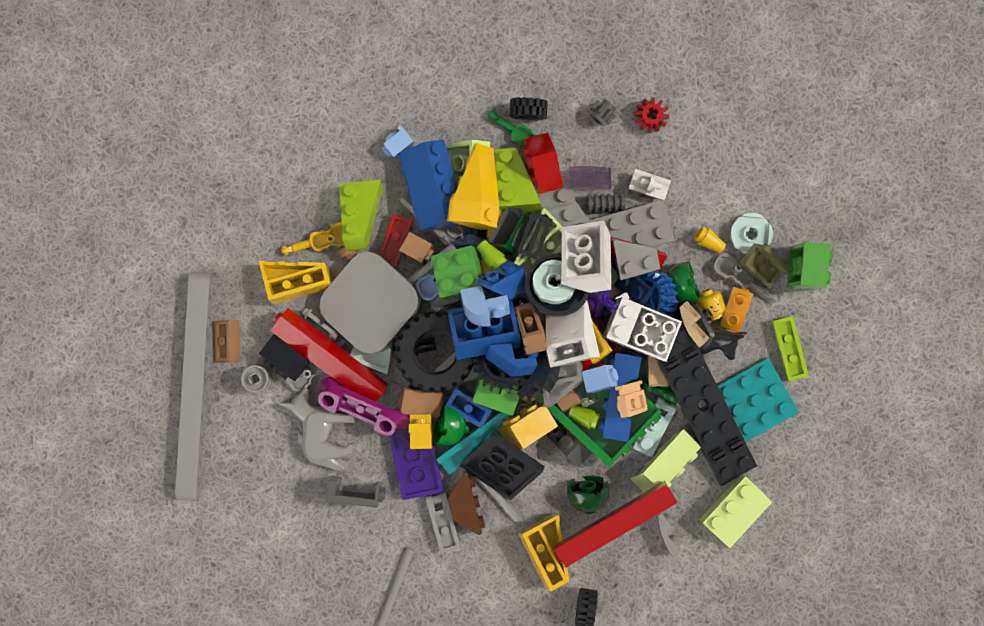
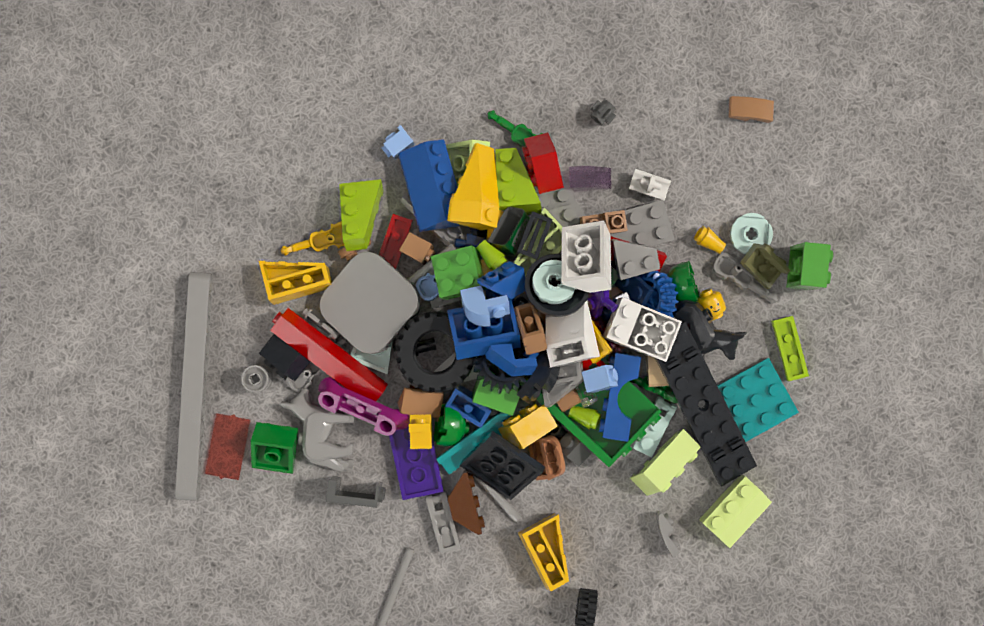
(227, 340): medium nougat slope -> none
(227, 446): none -> clear red piece
(274, 447): none -> green slope
(528, 108): black tyre -> none
(548, 453): none -> nougat slope
(588, 495): dark green cylinder -> none
(602, 203): dark grey piece -> none
(614, 220): none -> medium nougat slope
(614, 524): red brick -> none
(631, 399): light nougat plate -> none
(658, 119): red gear -> none
(689, 318): tan slope -> none
(736, 309): light orange hinge -> none
(751, 108): none -> medium nougat slope

